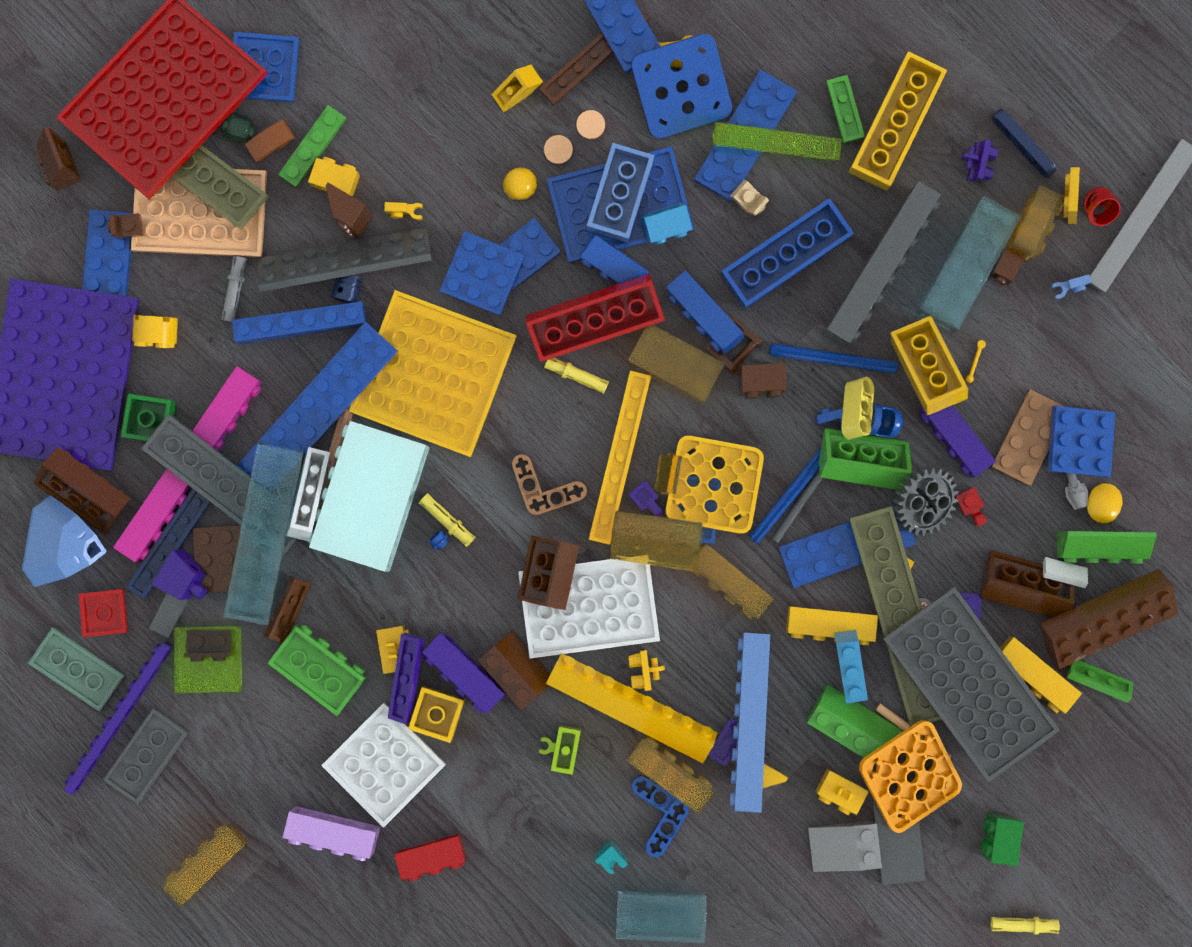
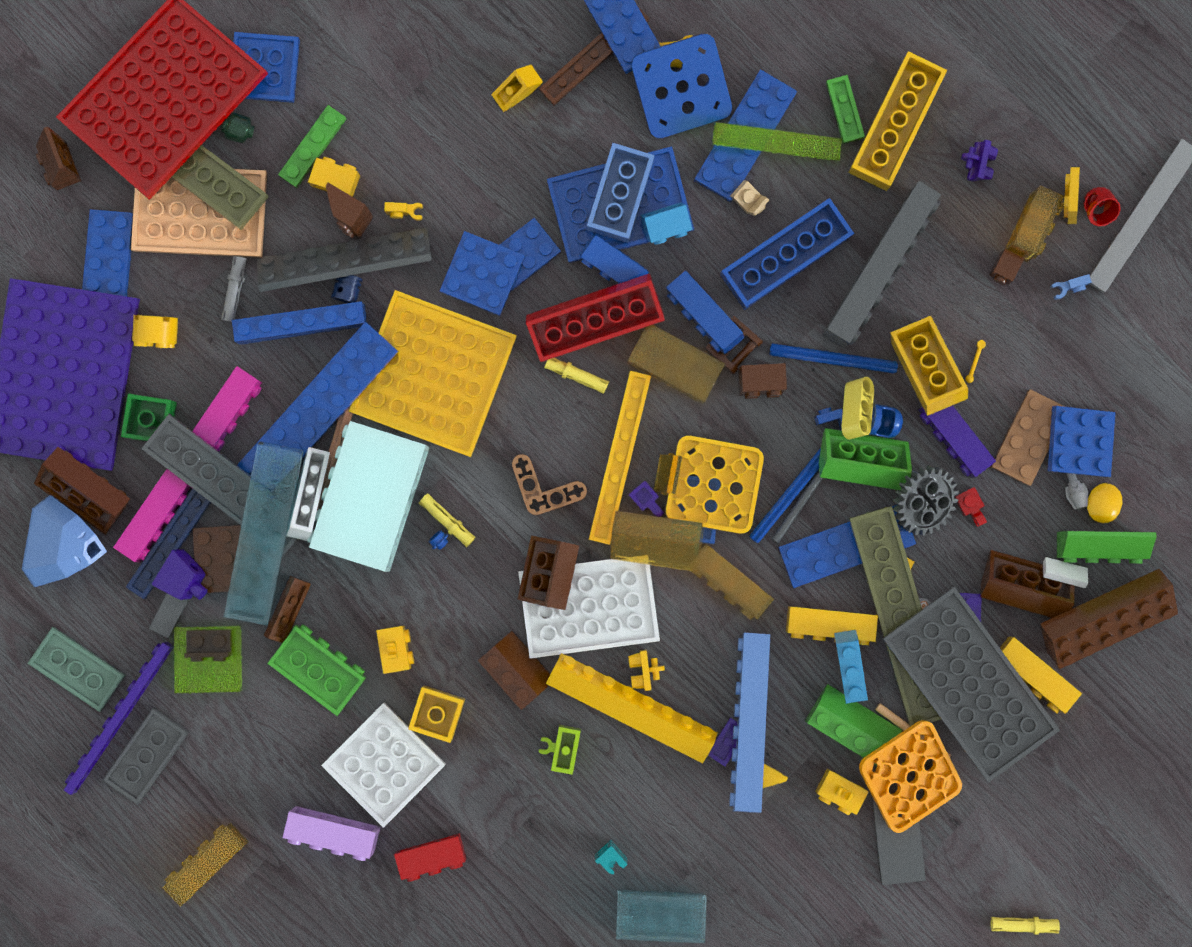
(103, 613): red plate -> none
(125, 225): reddish brown bracket -> none
(269, 140): dark orange slope -> none
(405, 678): dark purple plate -> none
(463, 672): dark purple brick -> none
(519, 184): yellow hair -> none
(558, 149): light nougat piece -> none
(590, 124): light nougat piece -> none
(666, 807): blue beam -> none
(669, 774): clear yellow brick -> none
(845, 847): light grey slope -> none
(968, 264): clear light blue brick -> none
(1002, 839): green brick -> none
(1023, 143): dark blue beam -> none
(1100, 680): bright green plate -> none

